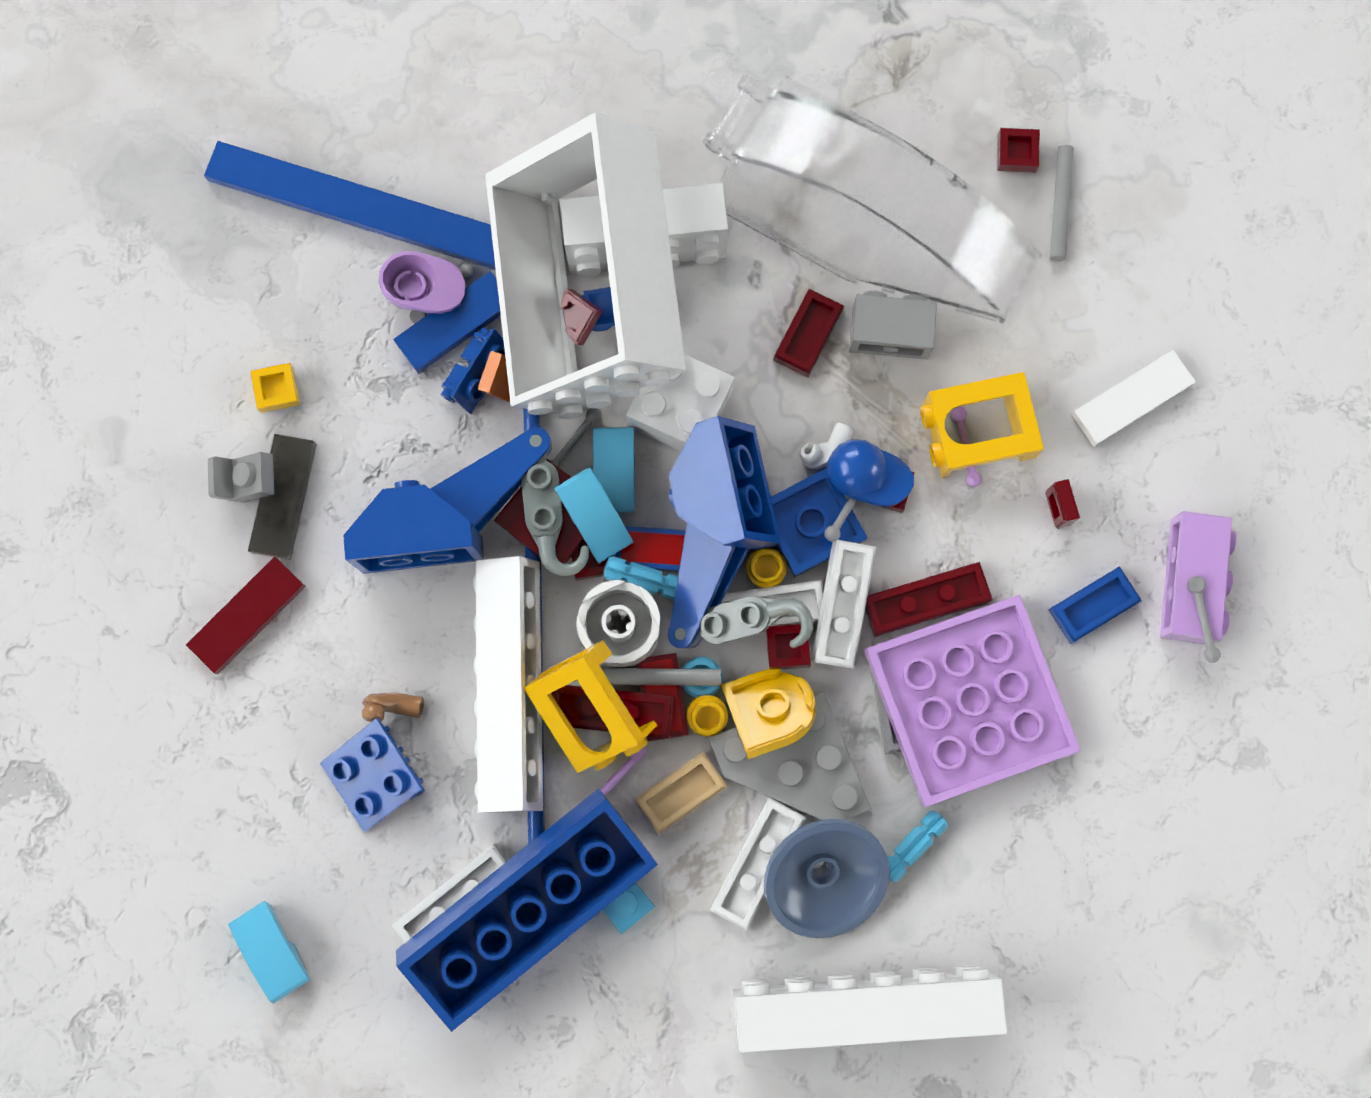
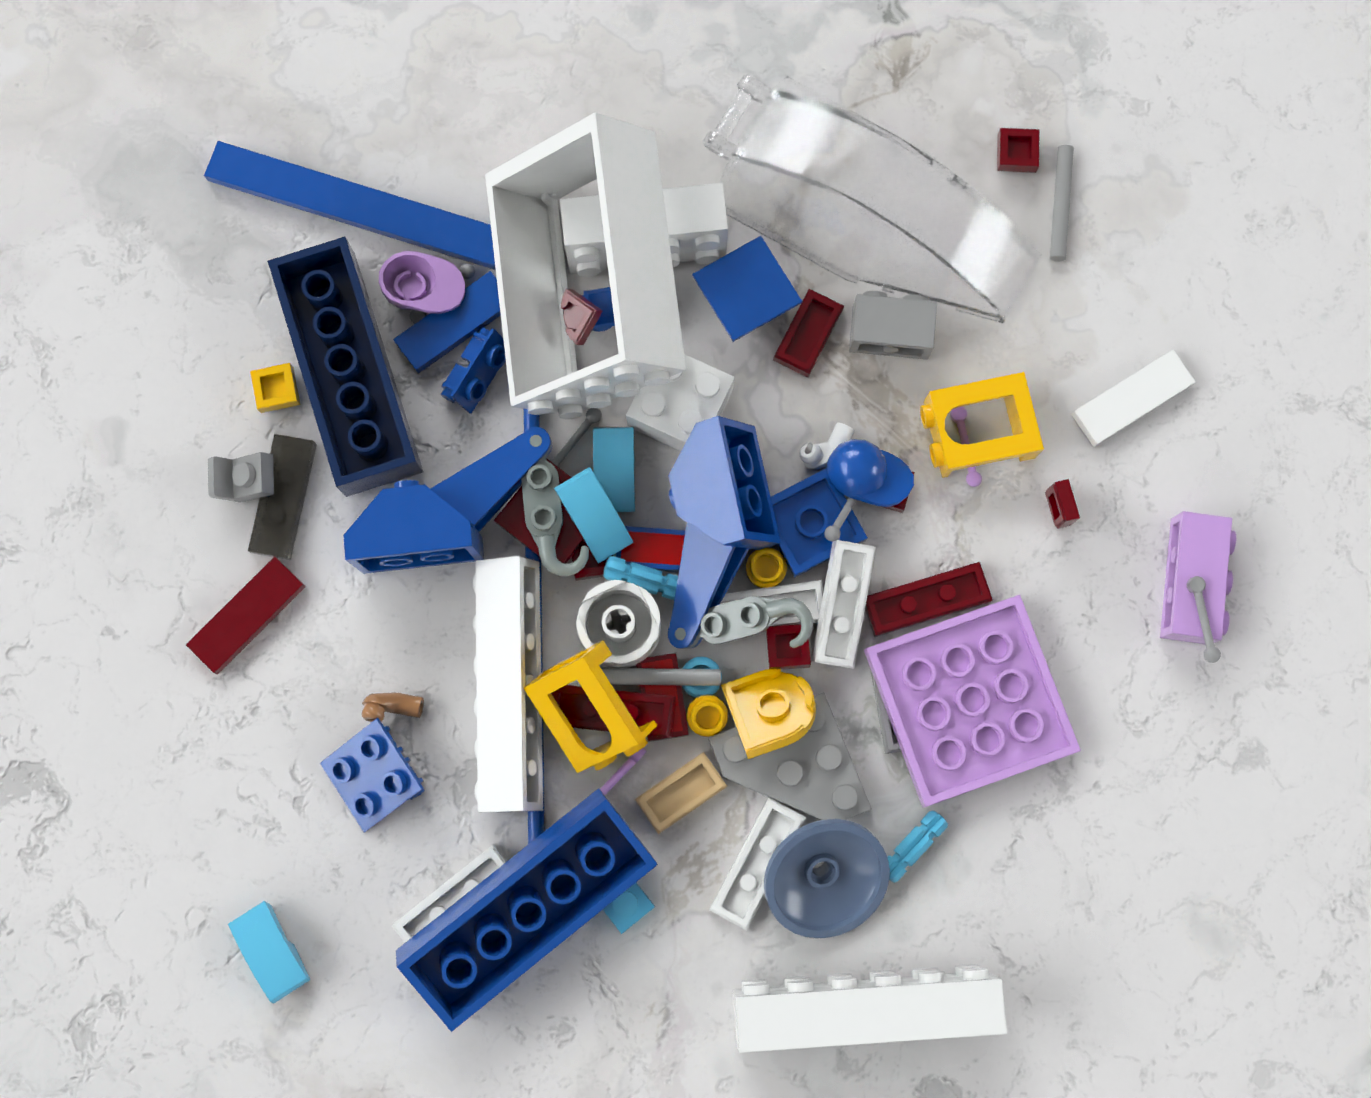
(345, 367): none -> dark blue brick
(495, 378): orange tile -> none
(747, 288): none -> blue piece
(1094, 605): blue tile -> none

